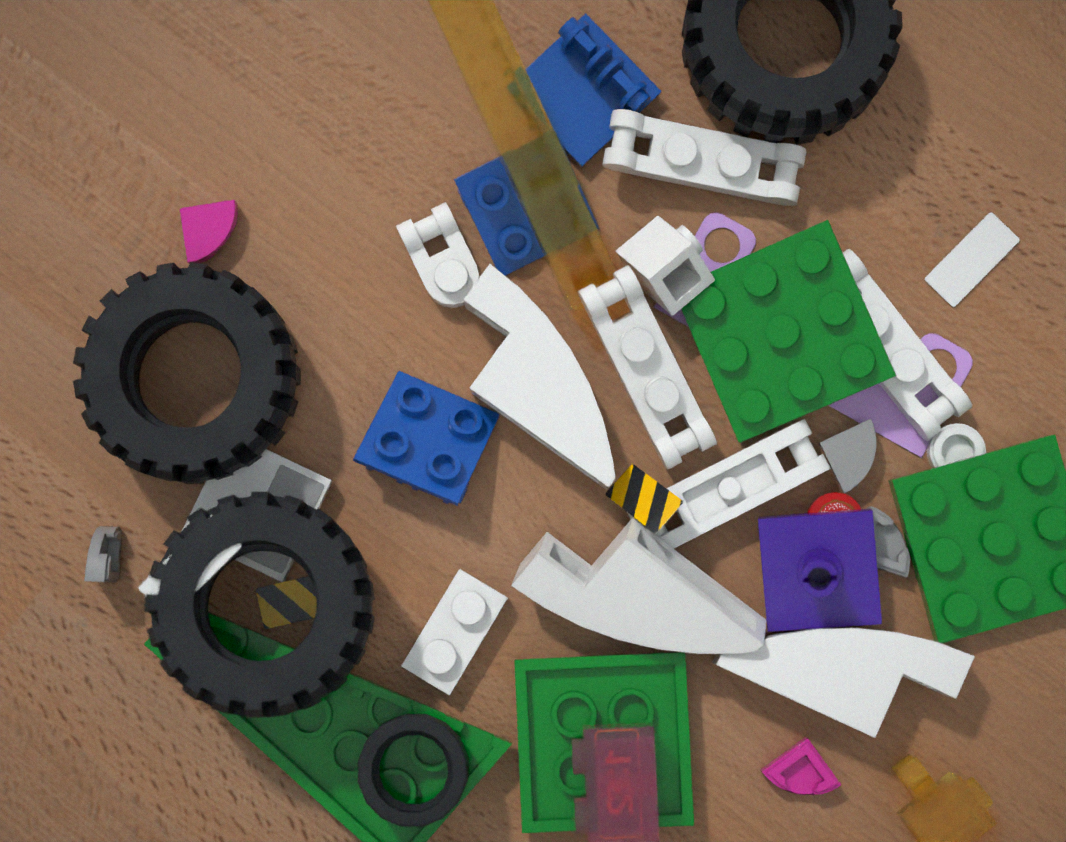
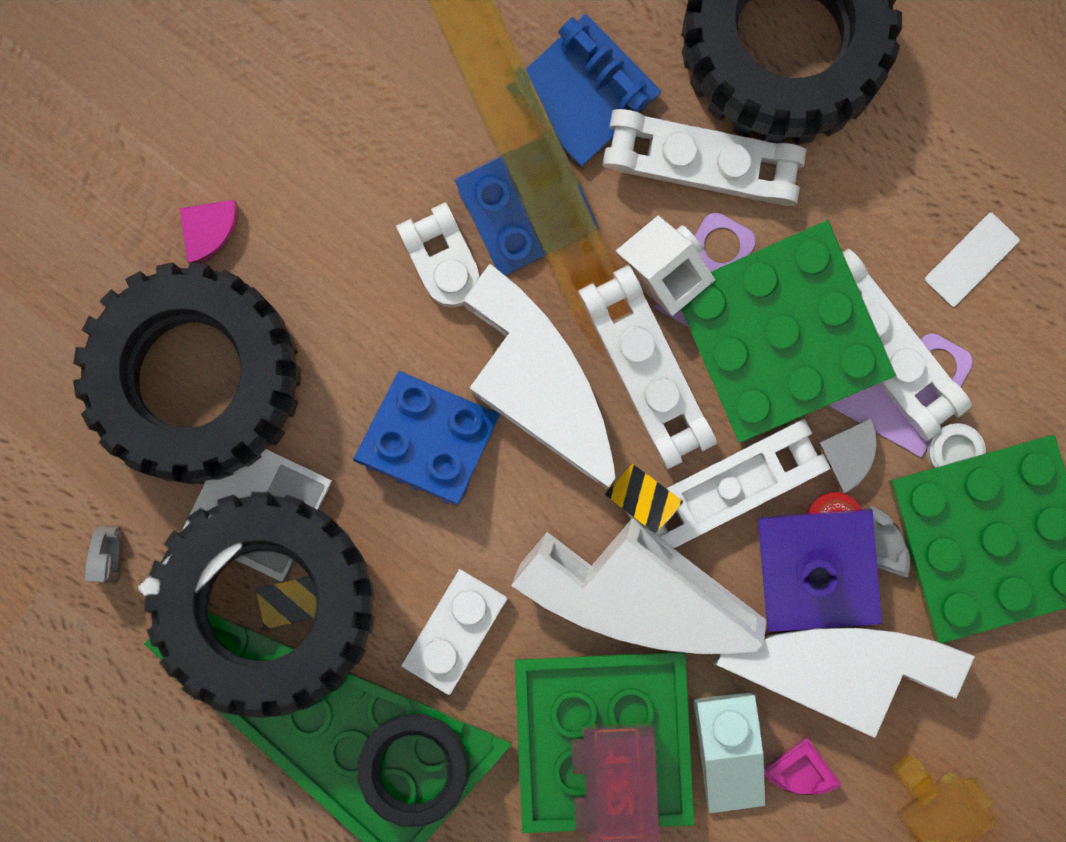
(730, 751): none -> light aqua slope

